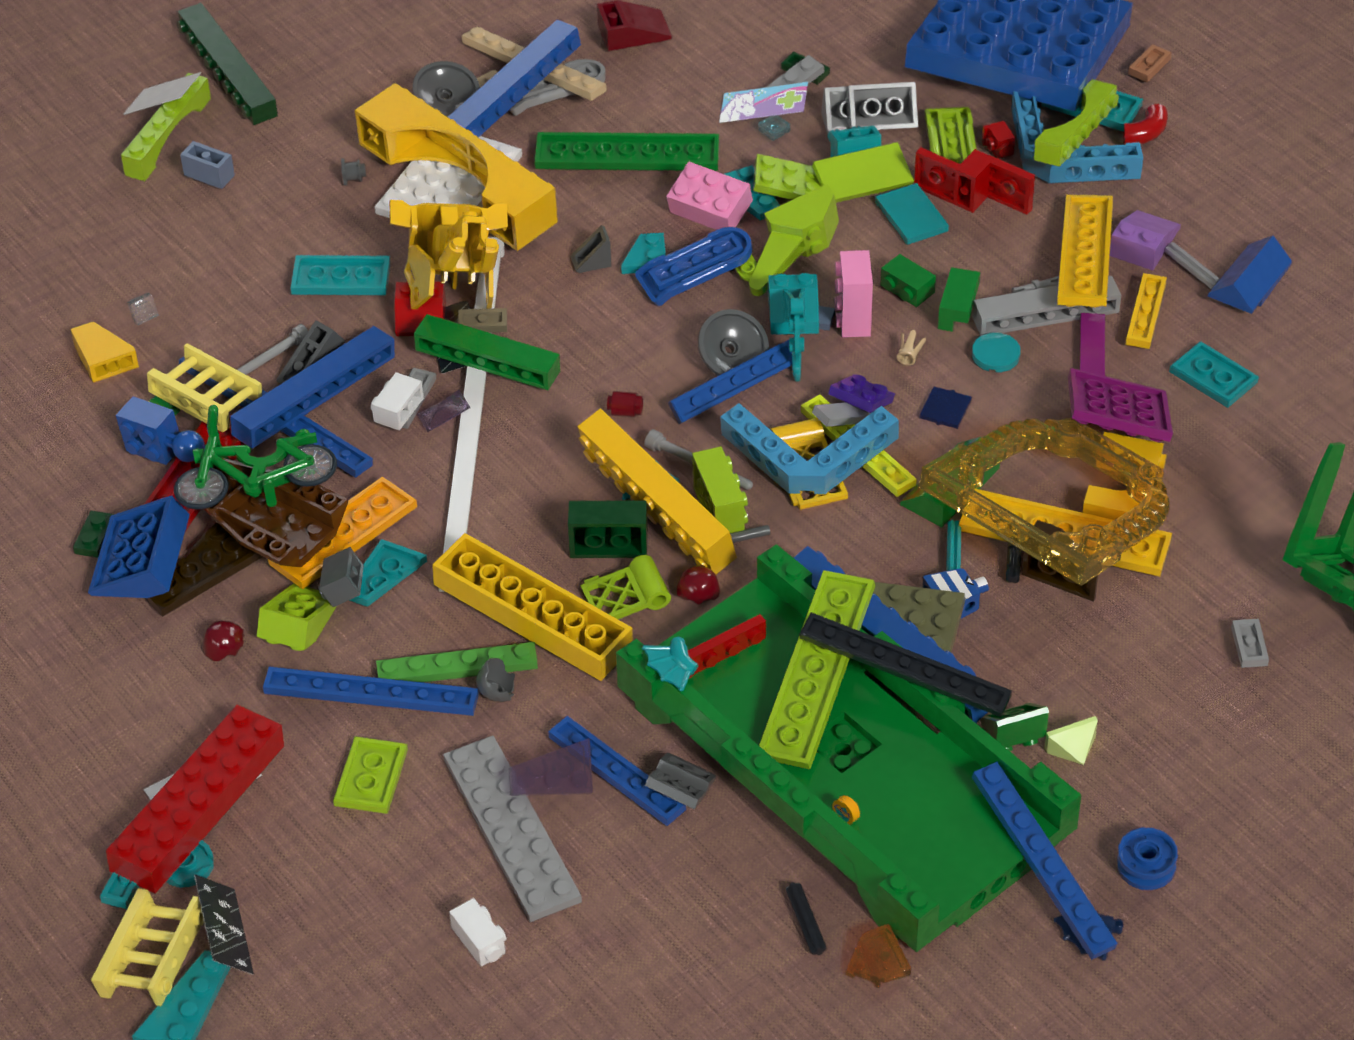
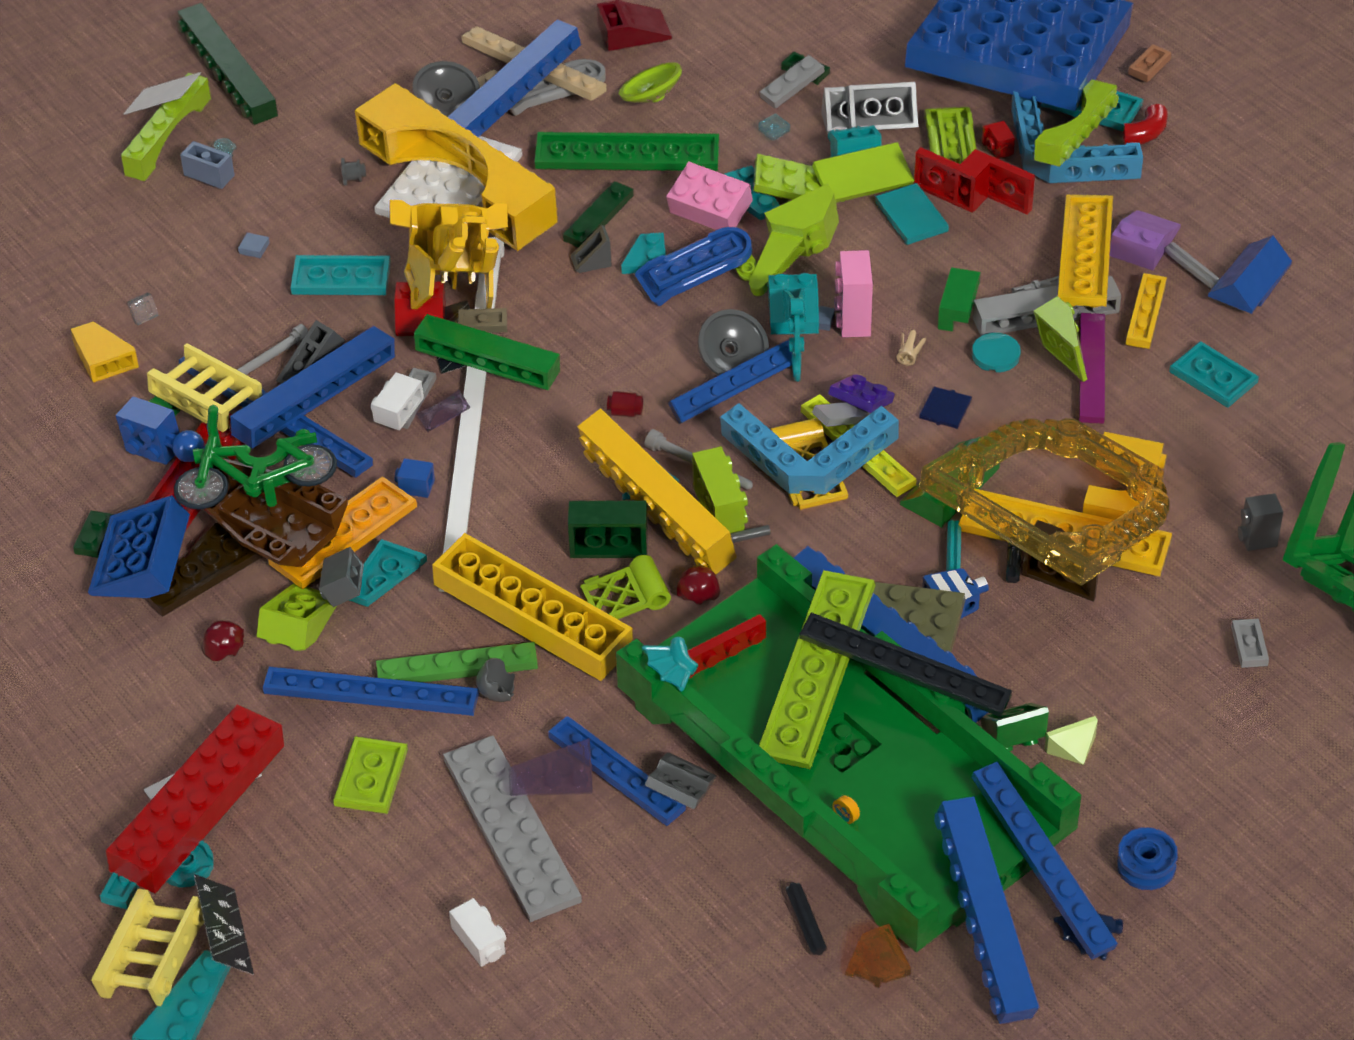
(225, 145): none -> clear light blue plate
(253, 245): none -> sand blue tile
(415, 477): none -> blue brick
(599, 213): none -> dark green plate
(651, 83): none -> lime dish
(763, 102): sticker -> none
(908, 280): green brick -> none
(986, 911): none -> blue brick
(1060, 334): none -> lime slope
(1119, 405): magenta plate -> none
(1260, 522): none -> dark grey brick

